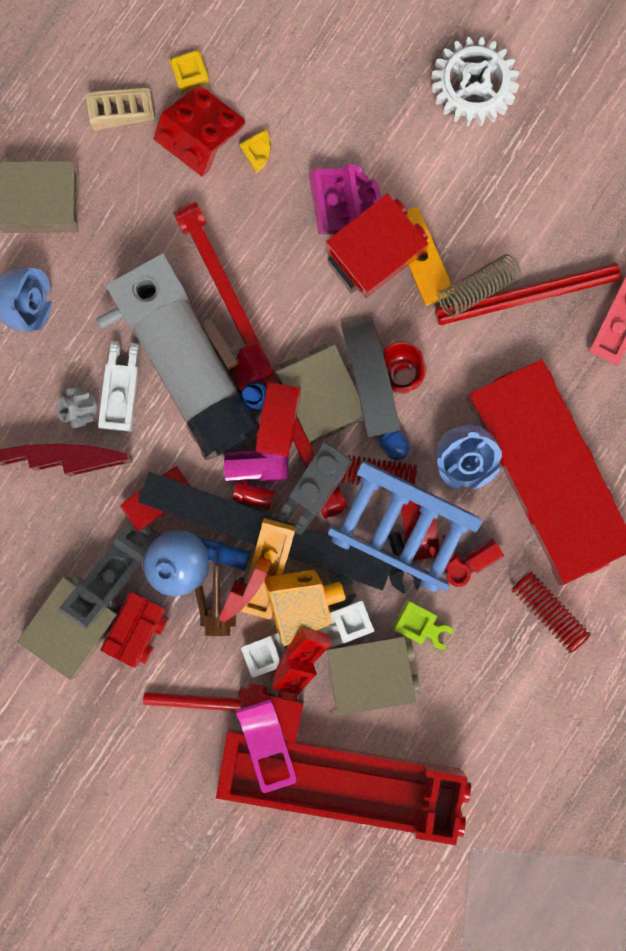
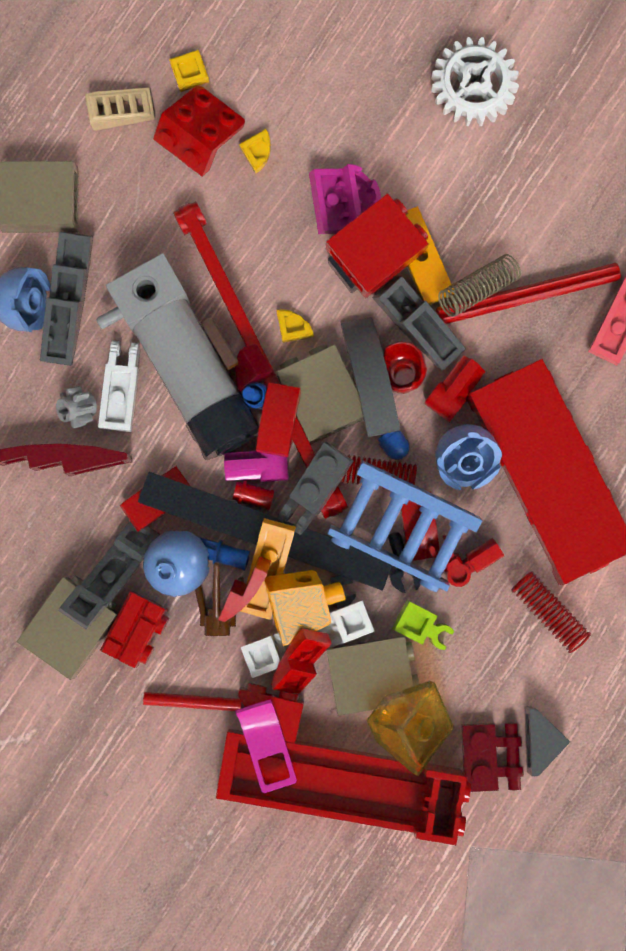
(66, 298): none -> dark grey slope
(293, 326): none -> yellow tile
(411, 725): none -> clear yellow slope
(419, 322): none -> dark grey slope
(451, 394): none -> red piece
(480, 756): none -> dark red plate
(543, 741): none -> dark grey slope

